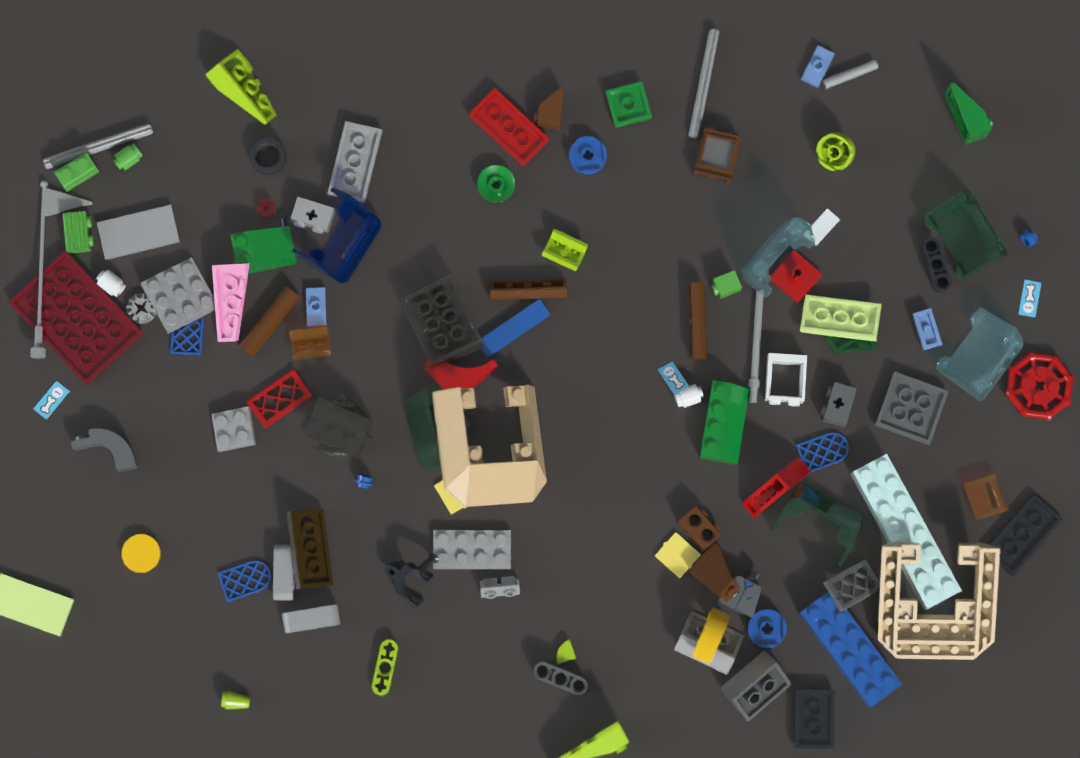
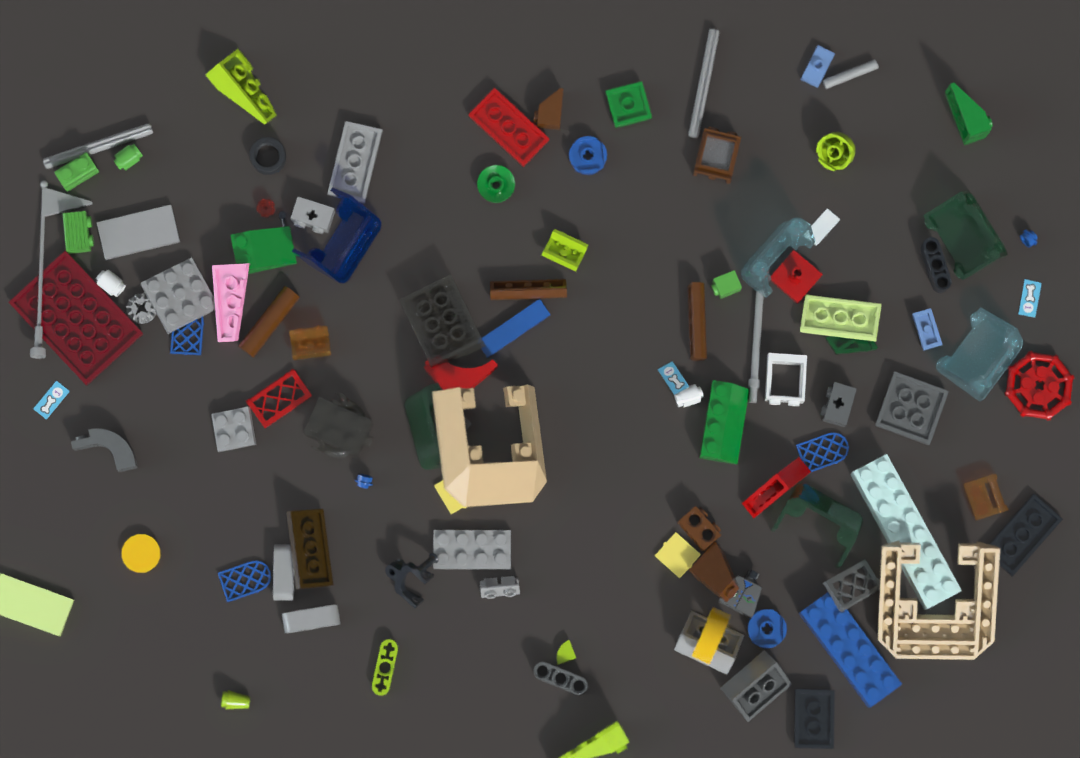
(316, 307): medium blue plate -> none

